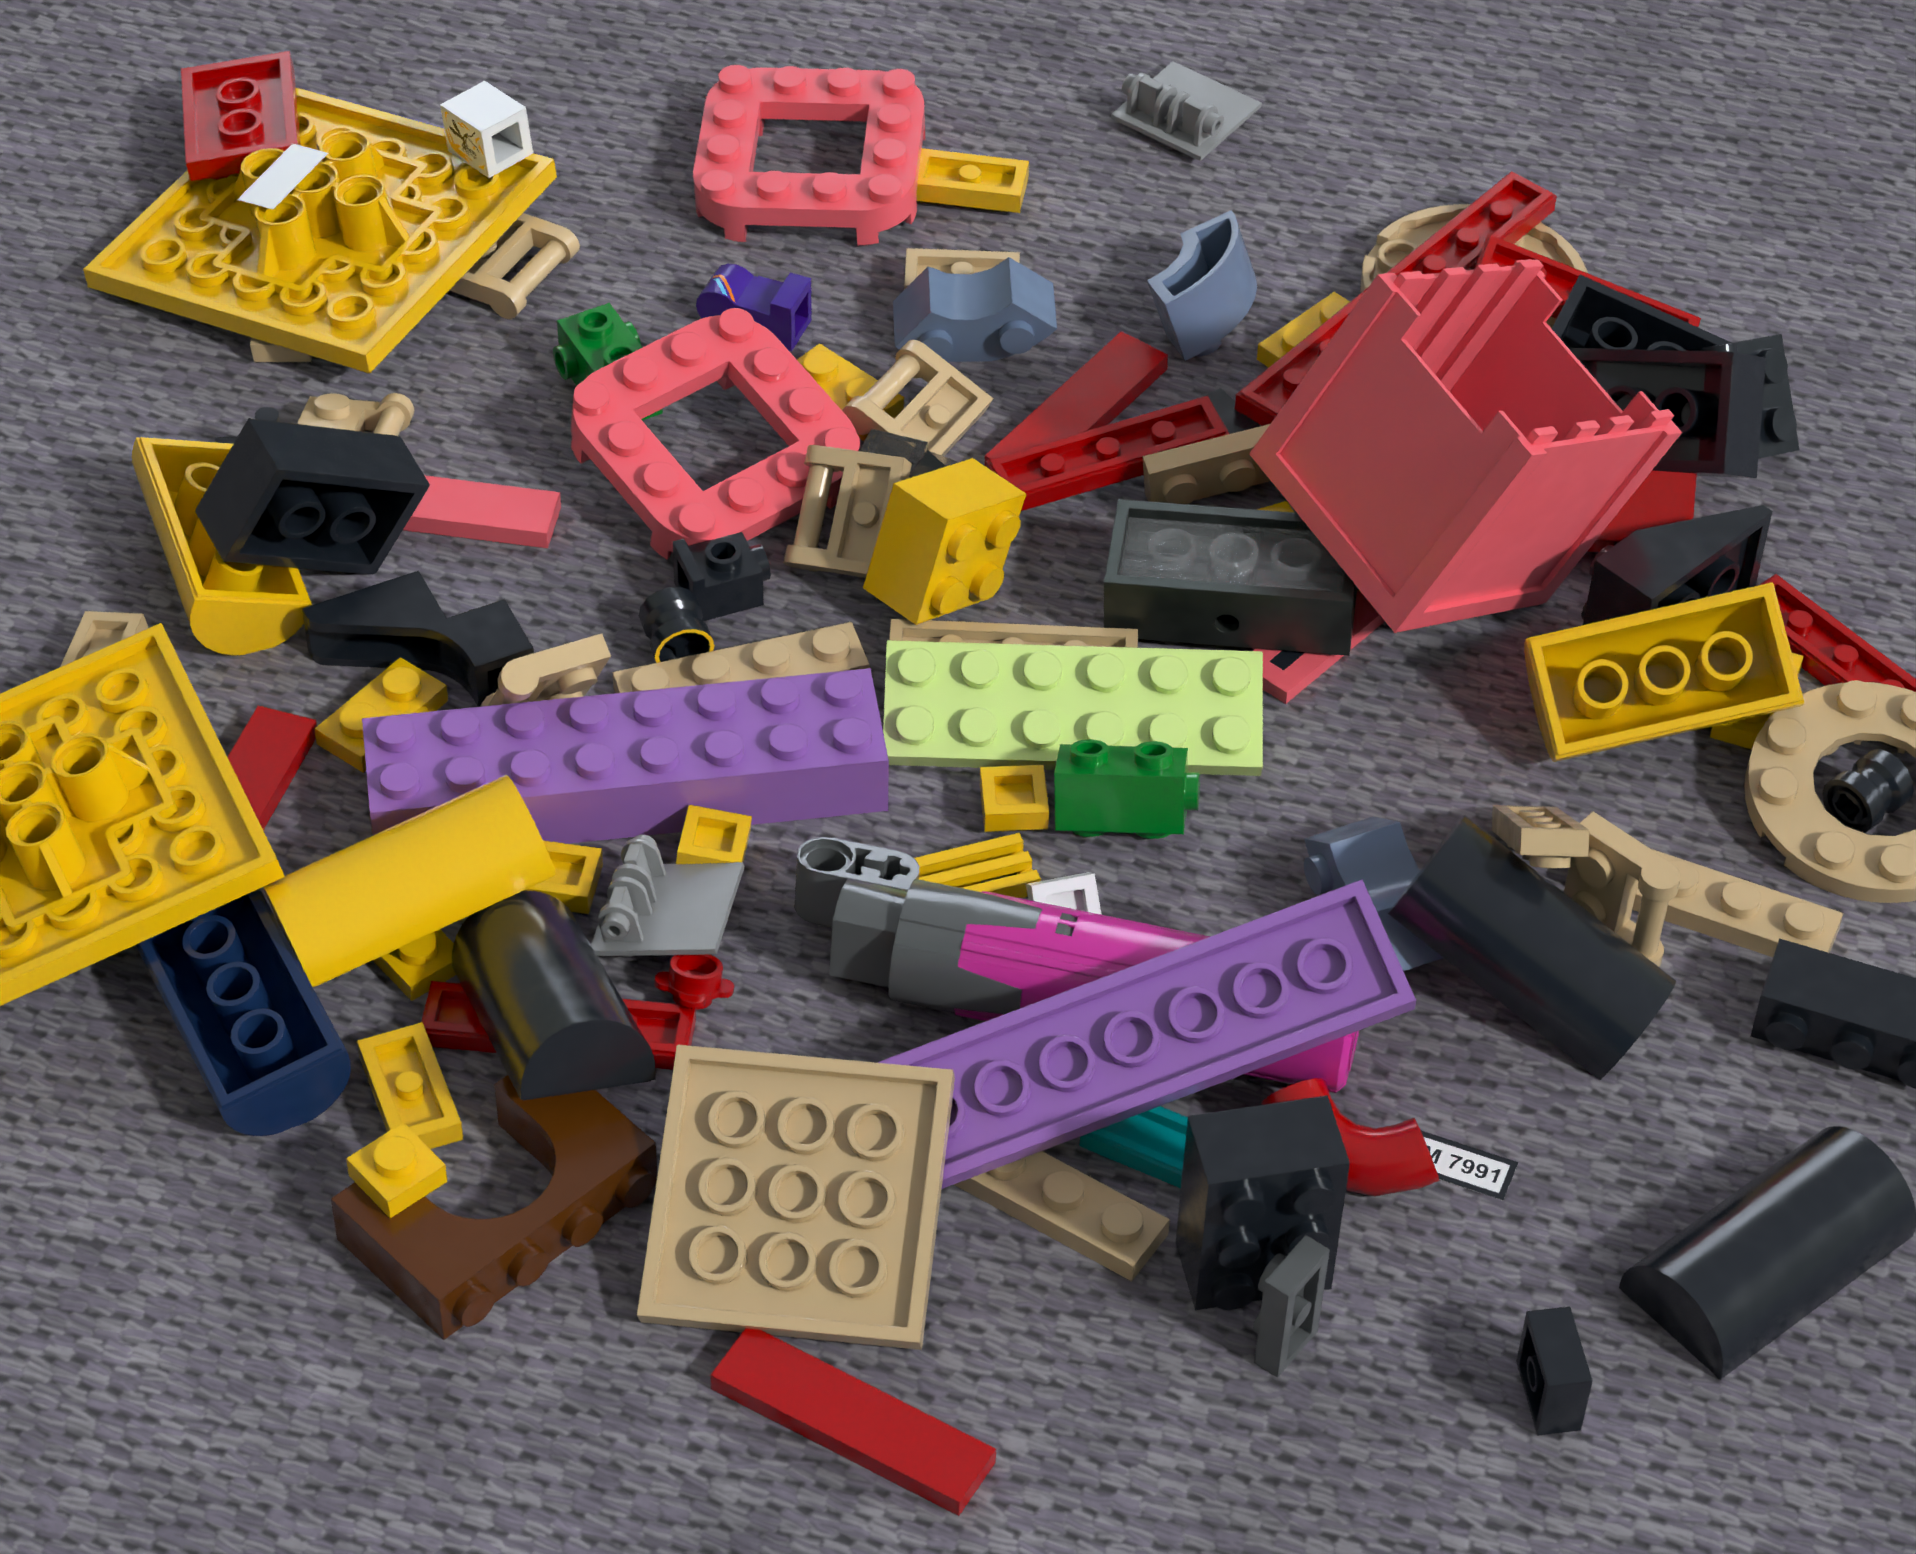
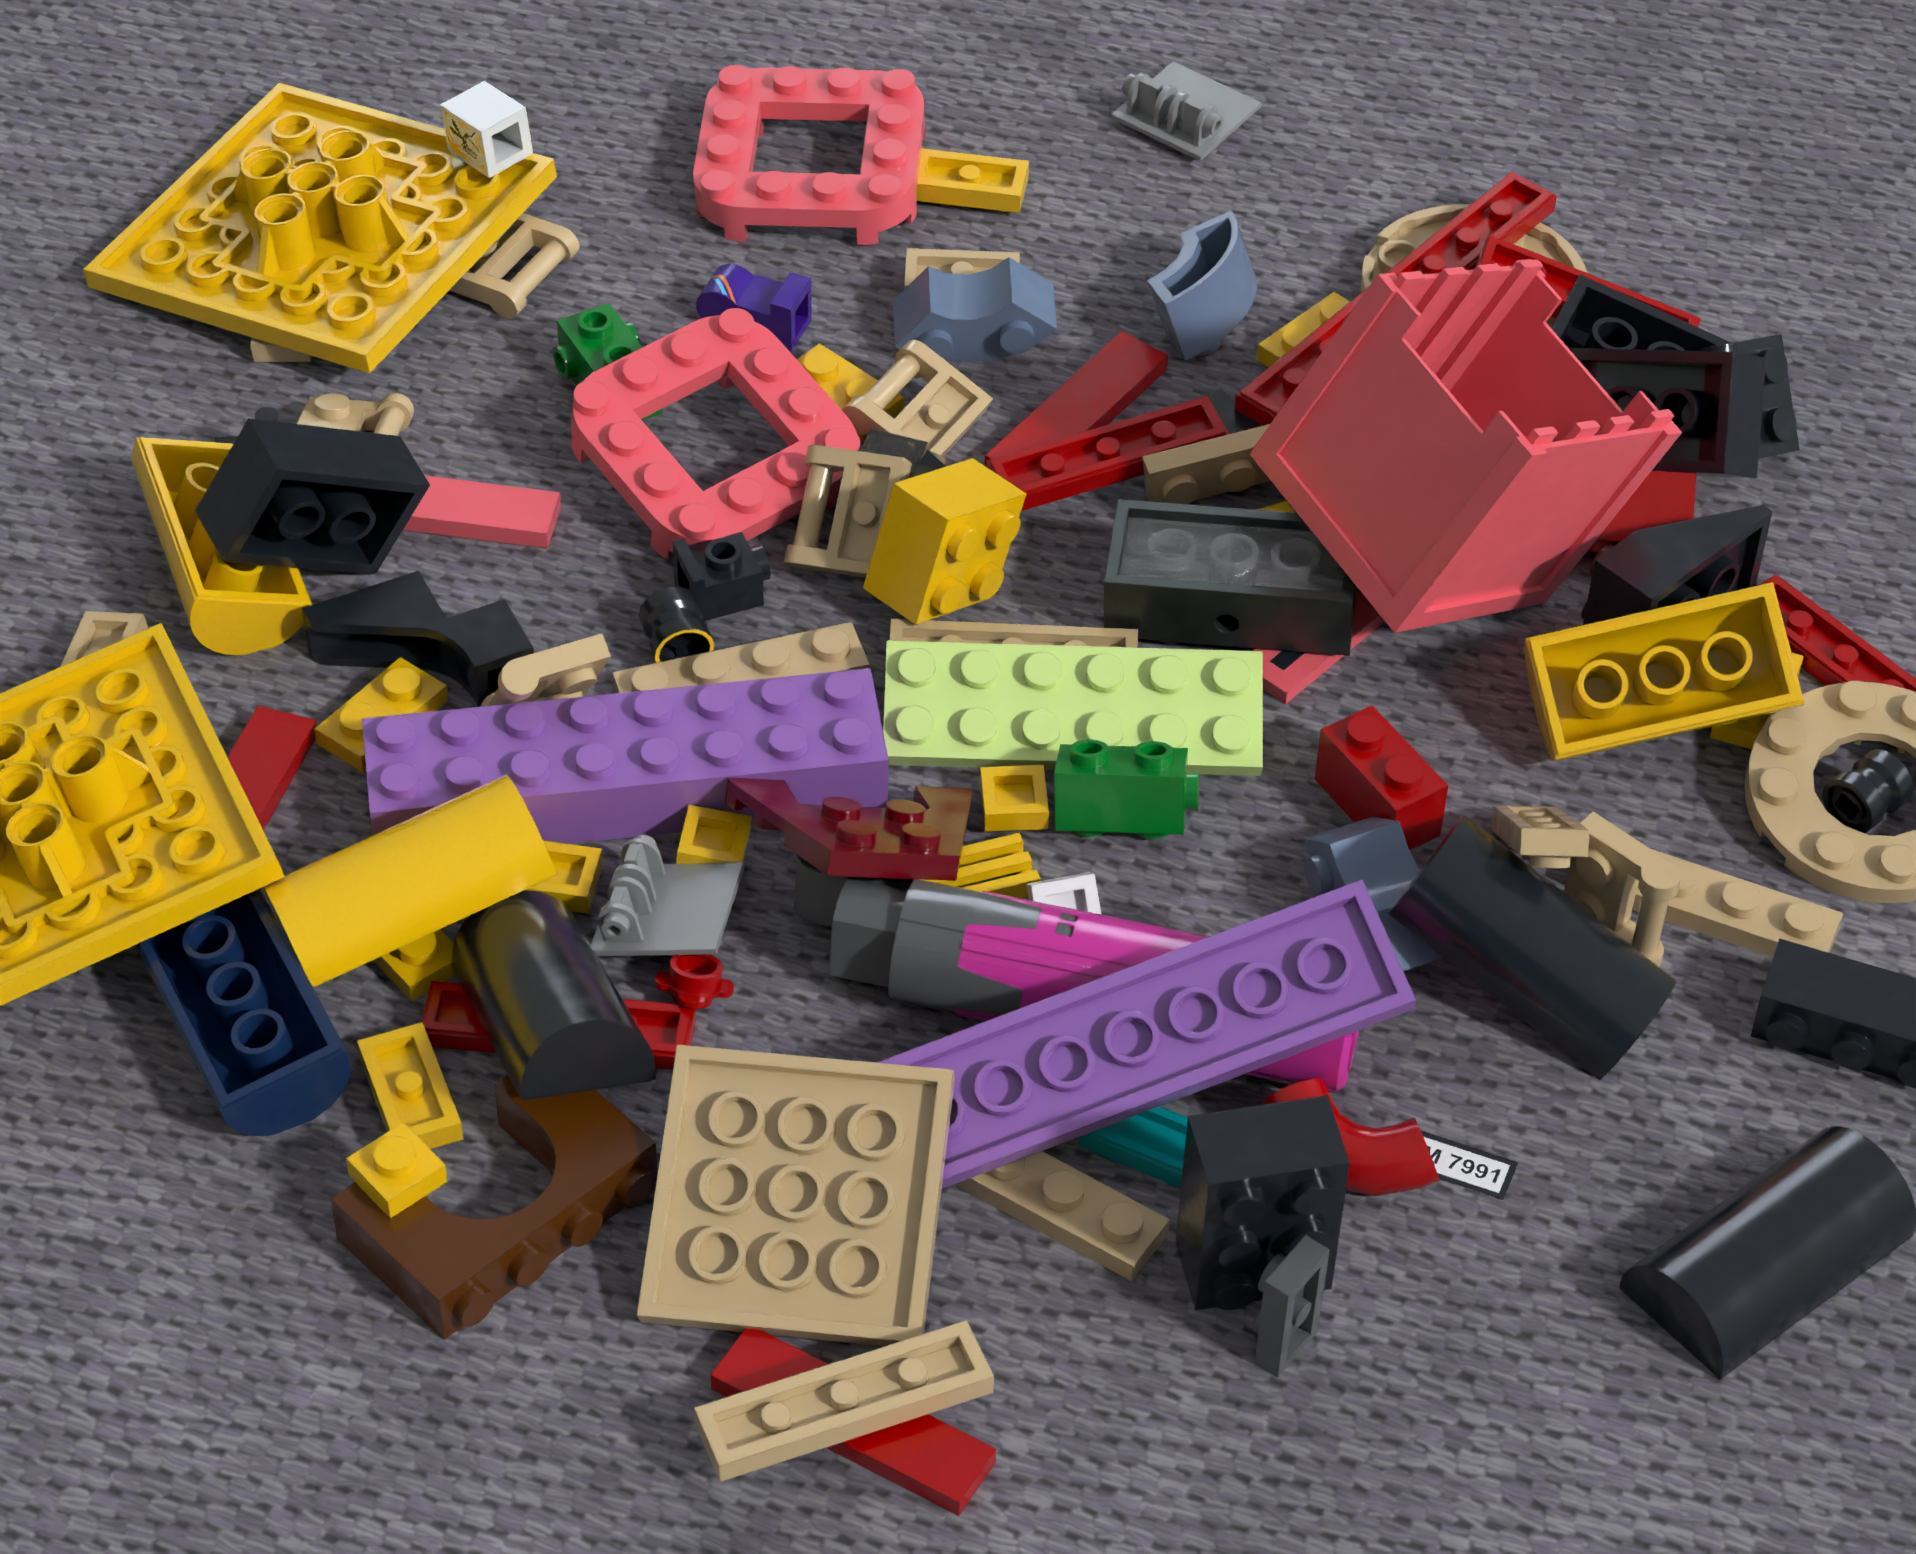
(237, 111): red plate -> none
(282, 176): white sticker -> none
(843, 1400): none -> tan plate
(851, 840): none -> dark red wing
(1380, 775): none -> red brick
(1554, 1371): black piece -> none

